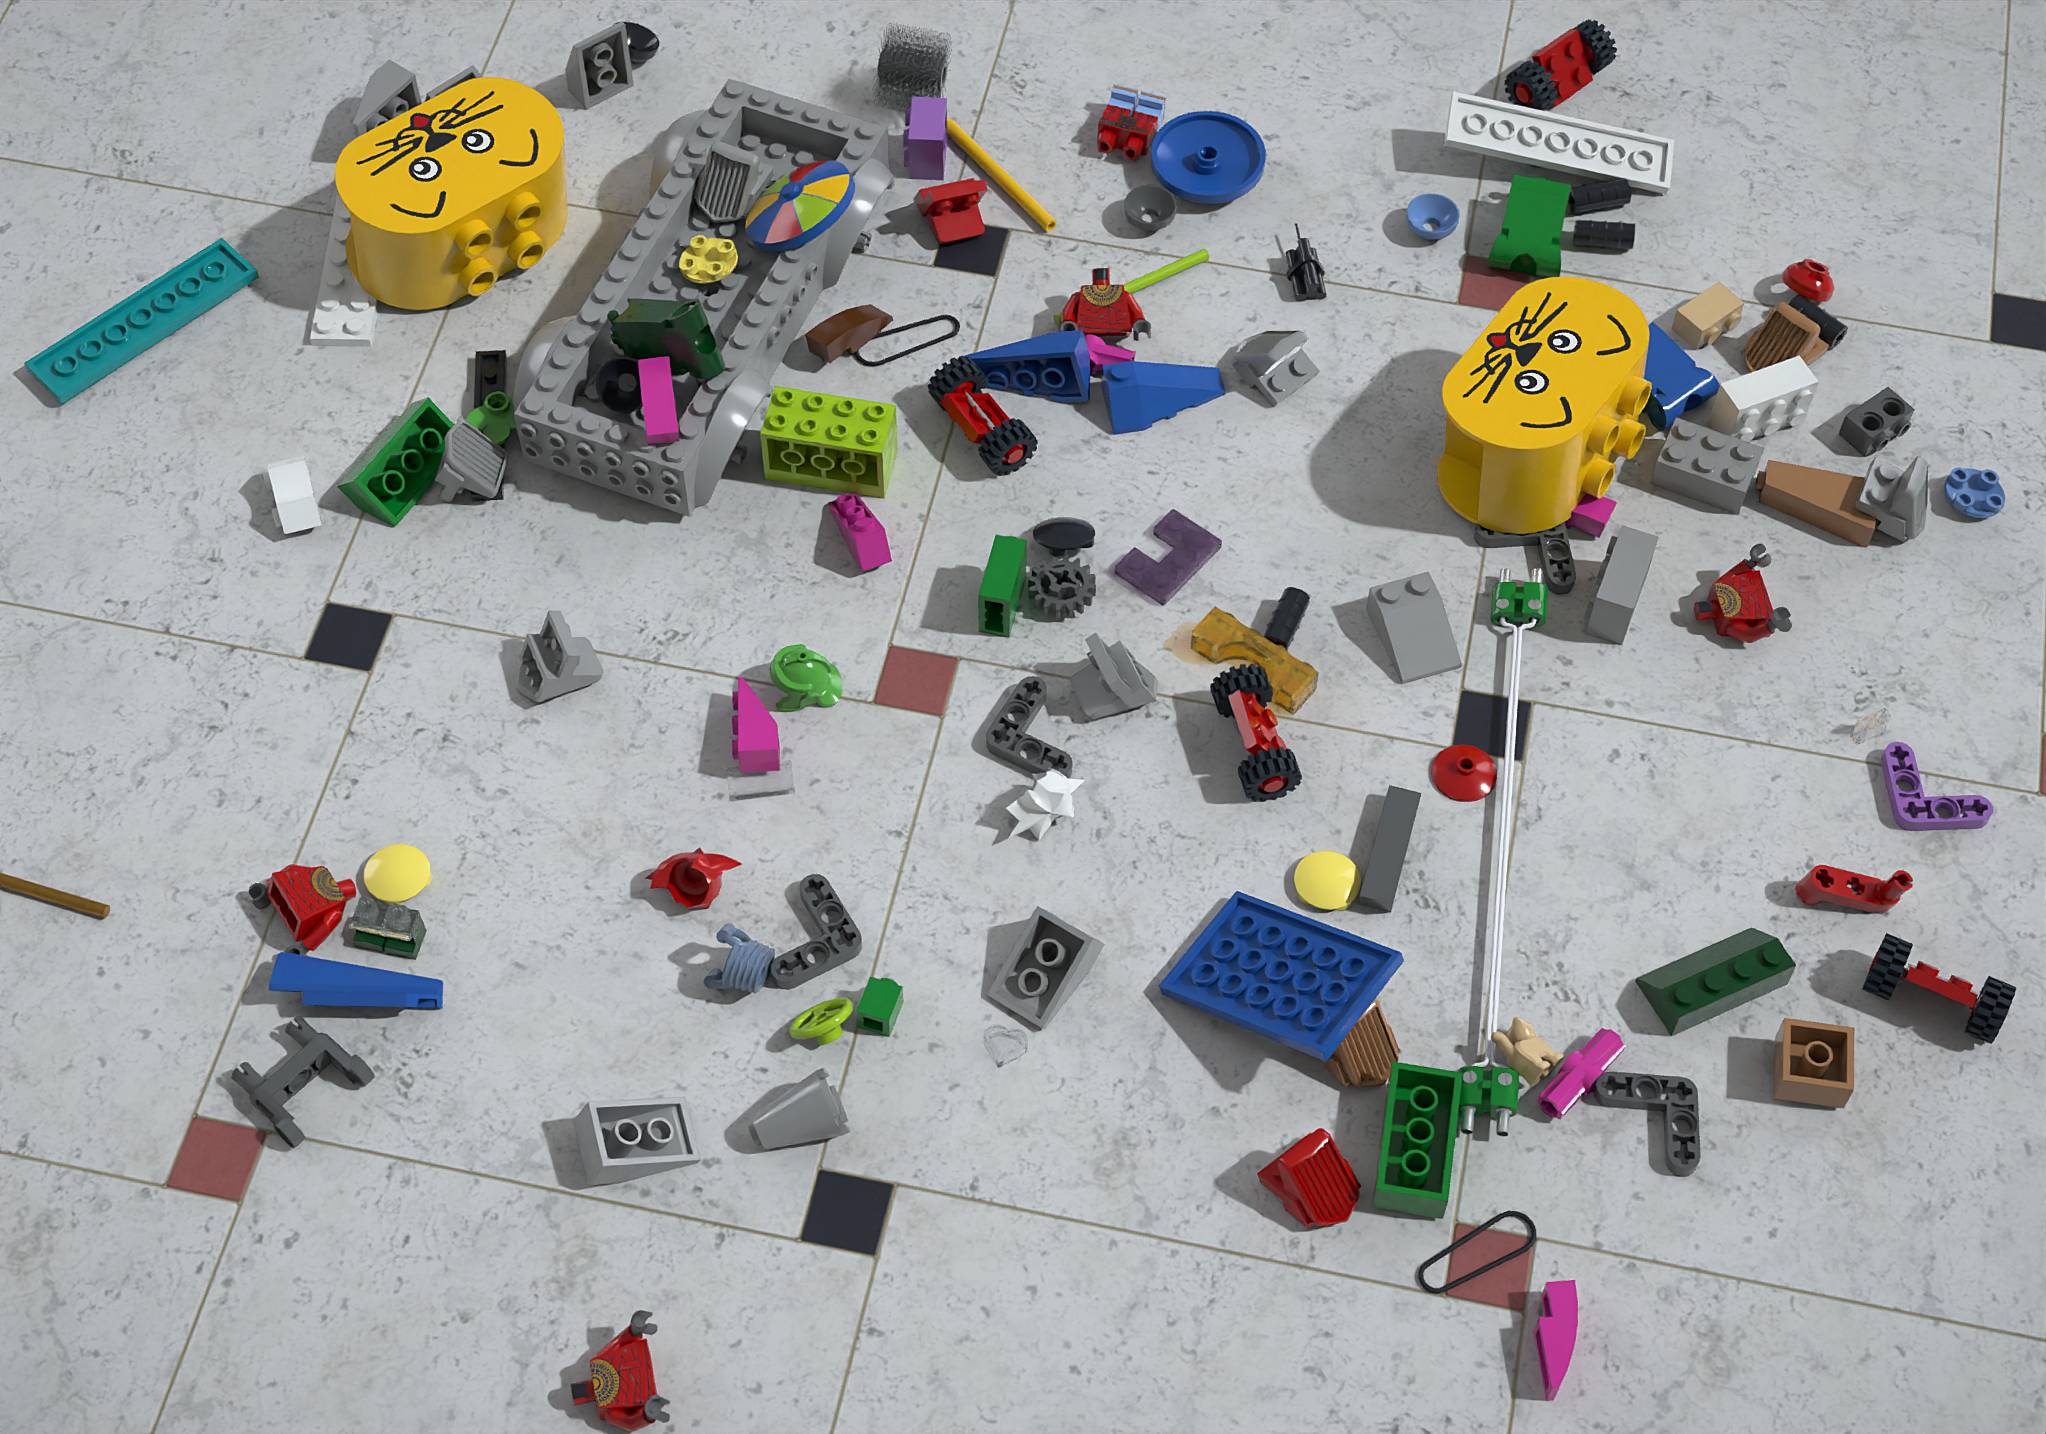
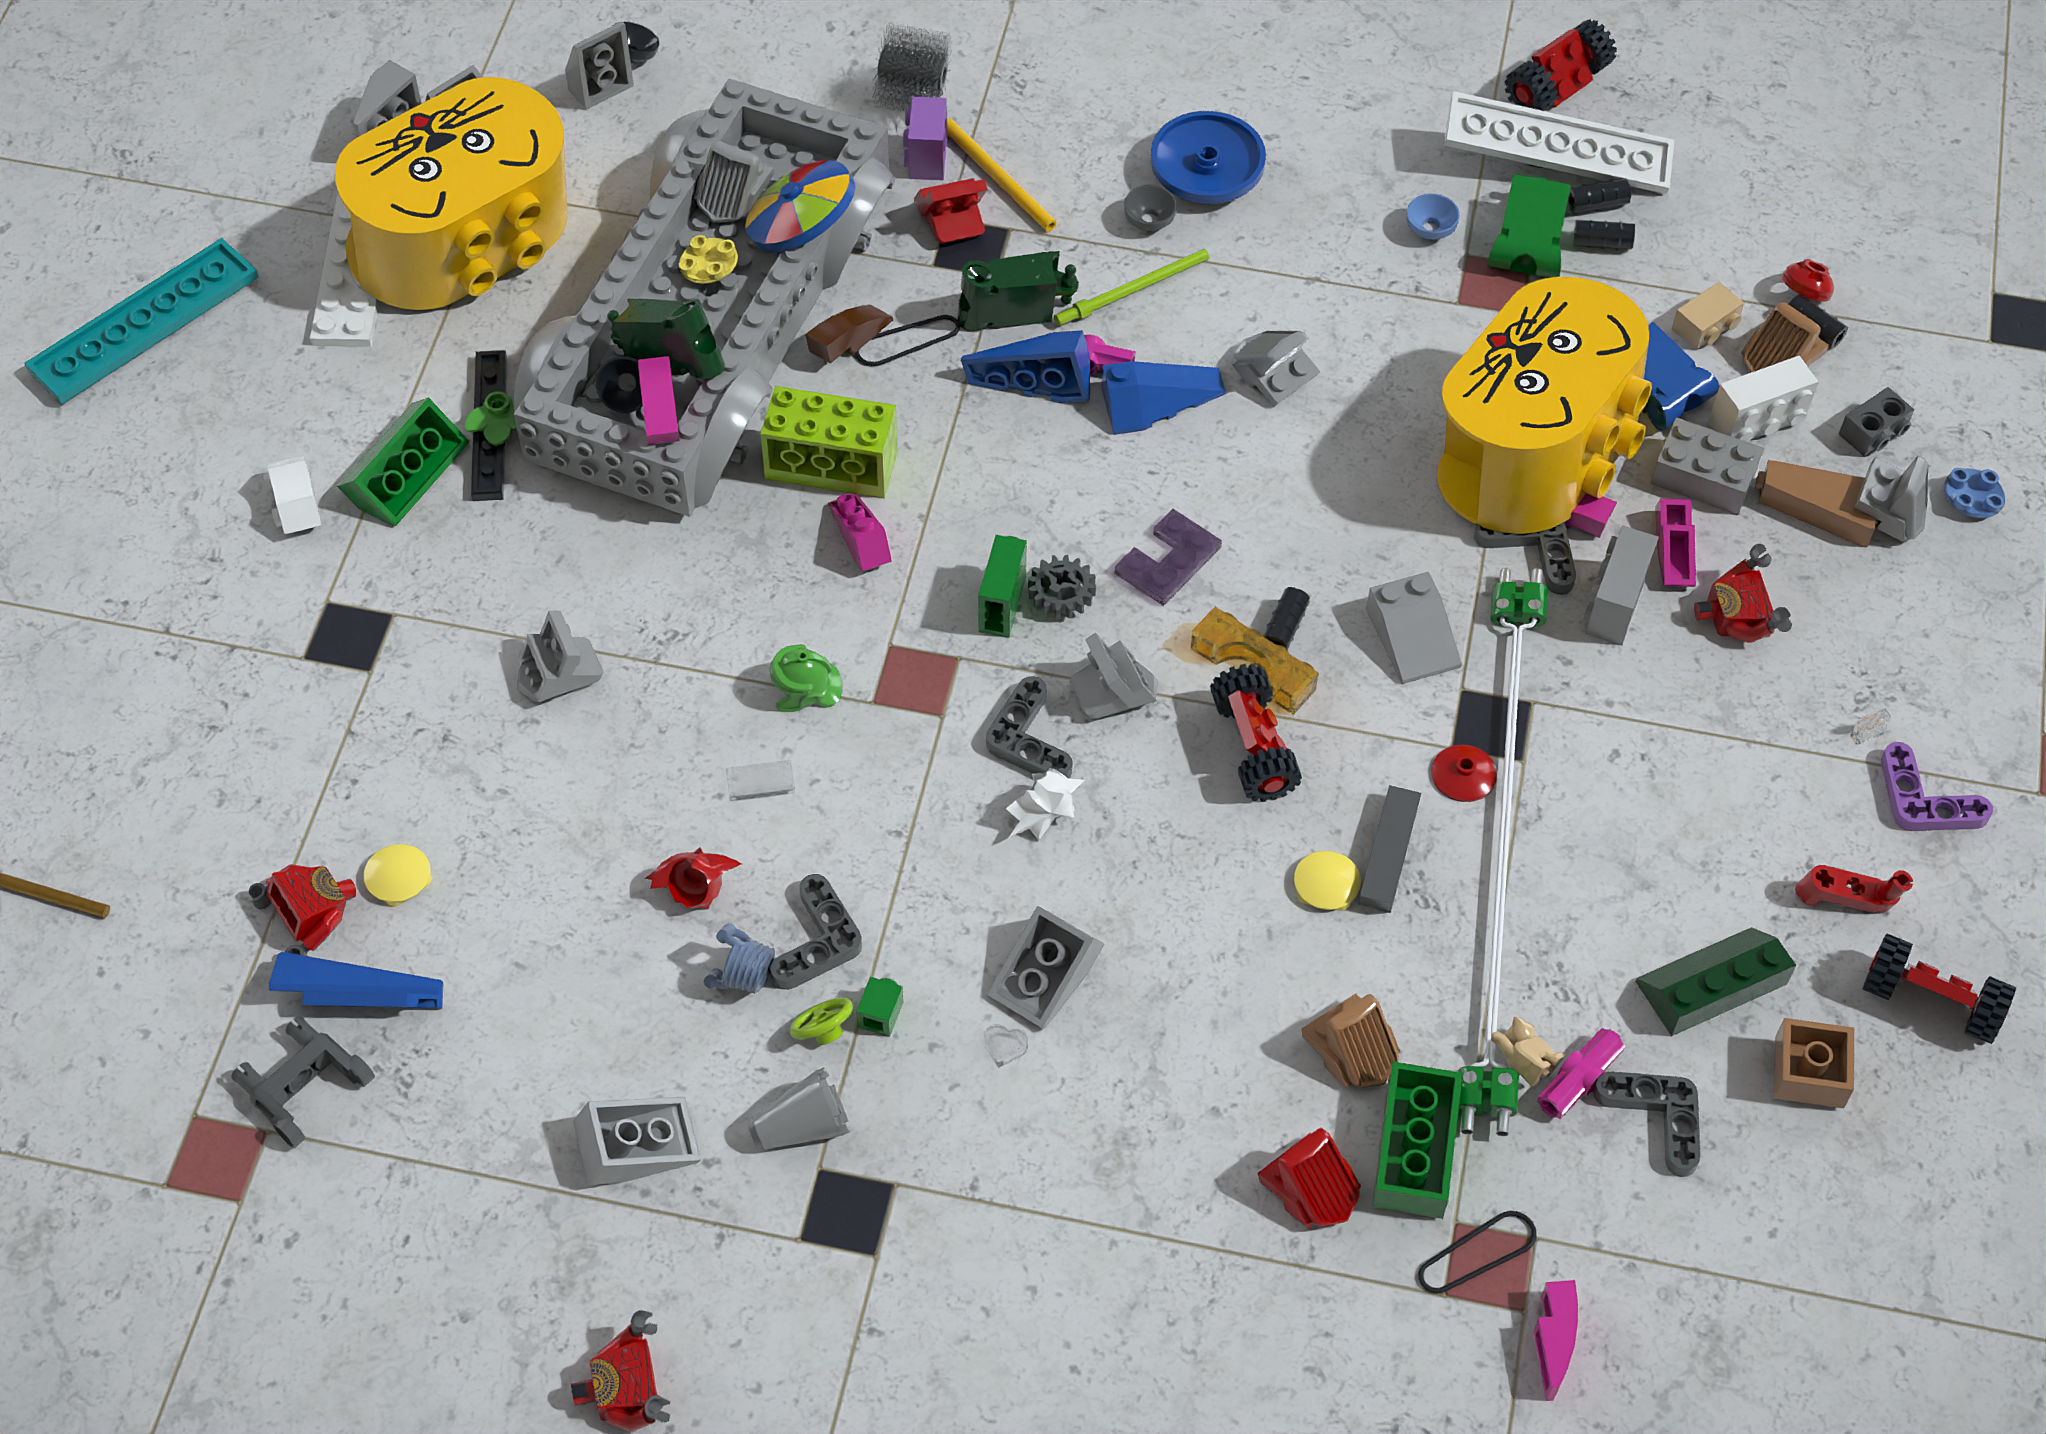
(387, 928): clear hips -> none
(470, 462): light grey piece -> none
(756, 730): dark pink slope -> none
(1003, 440): plate -> none
(1013, 290): none -> dark green piece
(1064, 534): black dish -> none
(1104, 310): red torso -> none
(1130, 122): hips -> none
(1281, 975): blue plate -> none
(1305, 270): black piece -> none
(1676, 542): none -> dark pink slope

